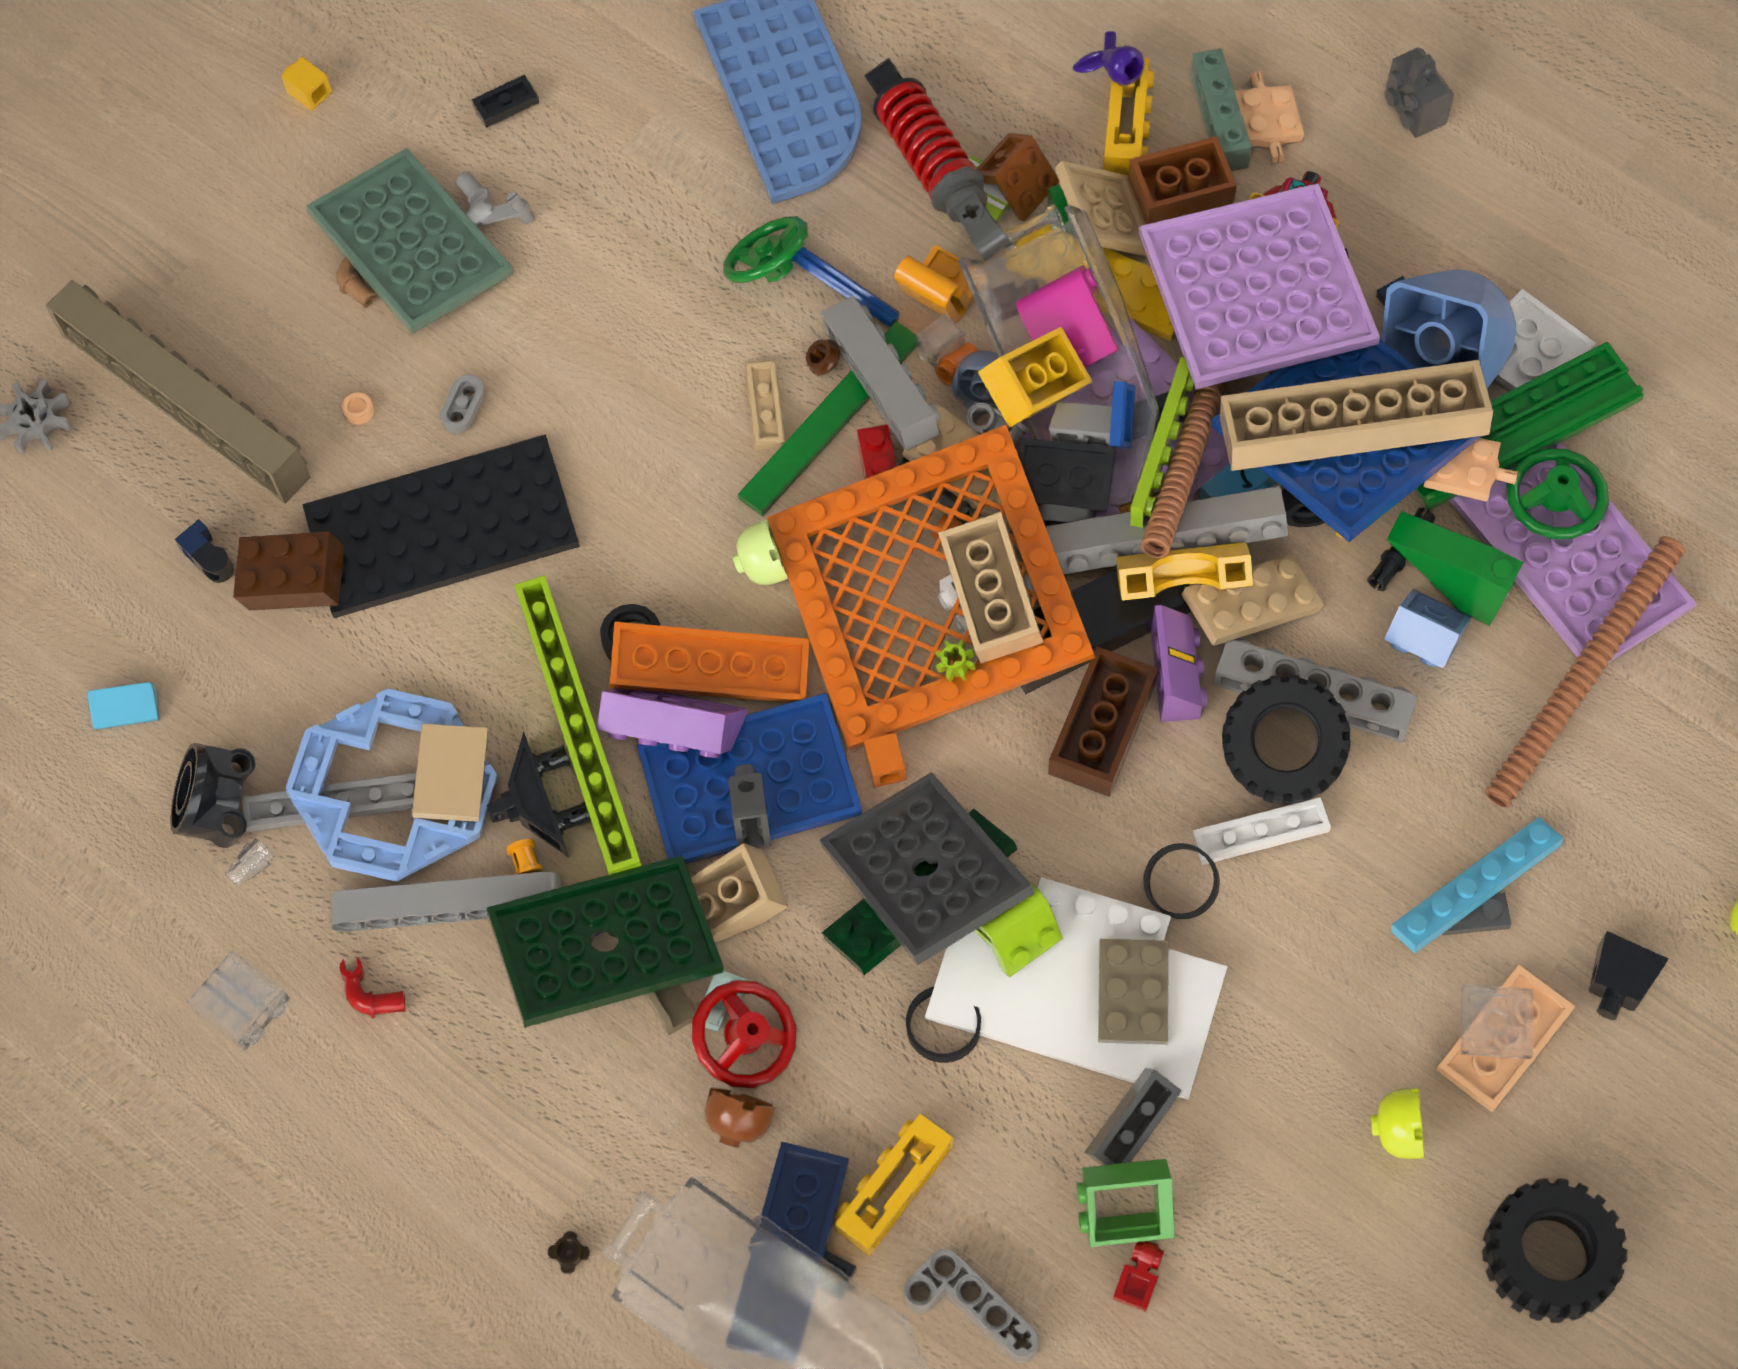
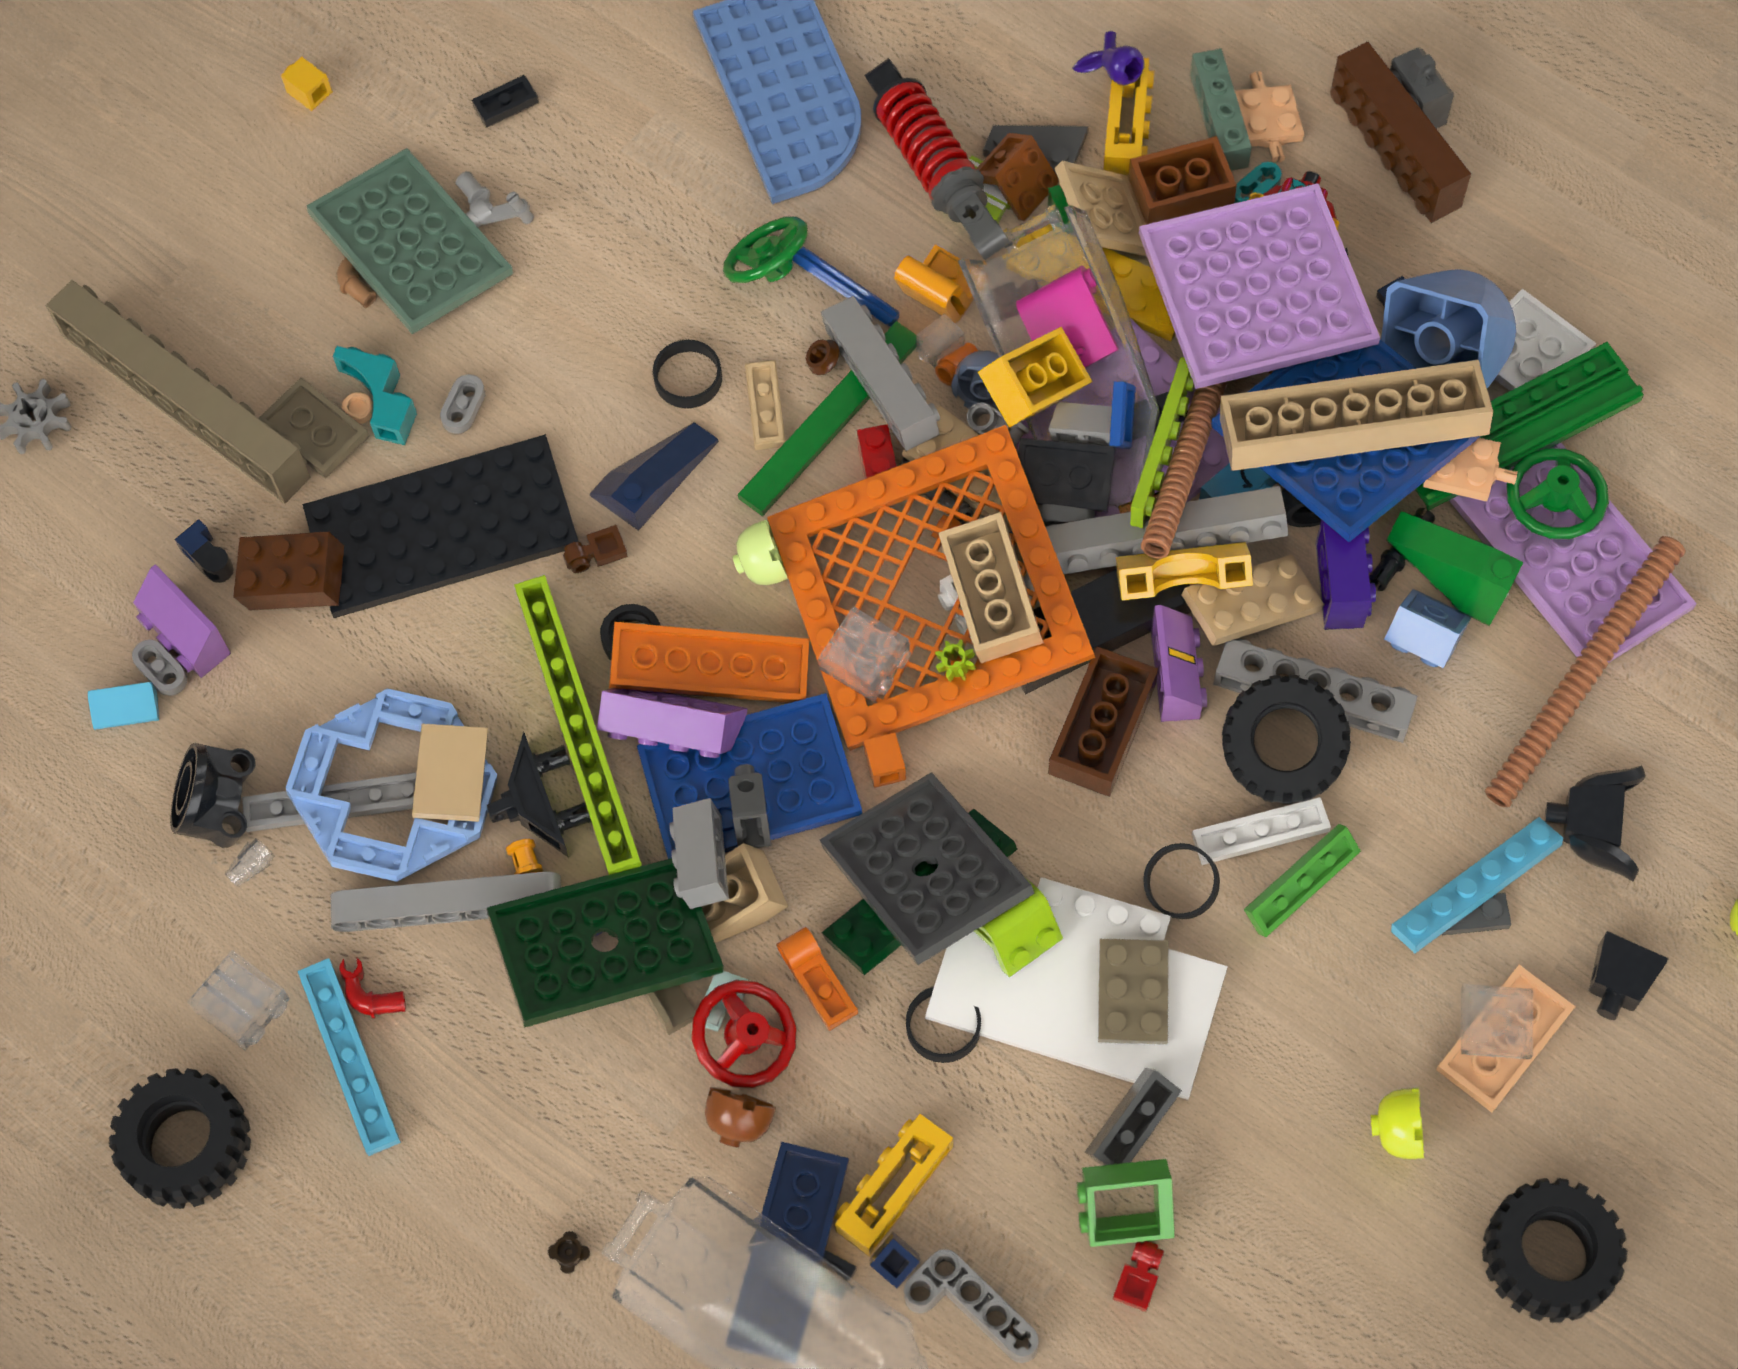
(155, 1104): none -> black tyre
(161, 668): none -> light grey plate
(179, 624): none -> medium lavender slope
(317, 425): none -> dark tan plate
(349, 1057): none -> medium azure plate
(379, 373): none -> teal arch
(603, 546): none -> reddish brown plate
(647, 480): none -> dark blue wedge
(680, 347): none -> black tyre
(699, 853): none -> light grey brick
(817, 978): none -> orange plate
(864, 654): none -> clear brick
(894, 1260): none -> dark blue brick
(1055, 142): none -> dark grey wing
(1253, 180): none -> teal beam
(1302, 880): none -> bright green plate
(1344, 578): none -> dark purple brick
(1399, 132): none -> reddish brown brick
(1595, 819): none -> black torso

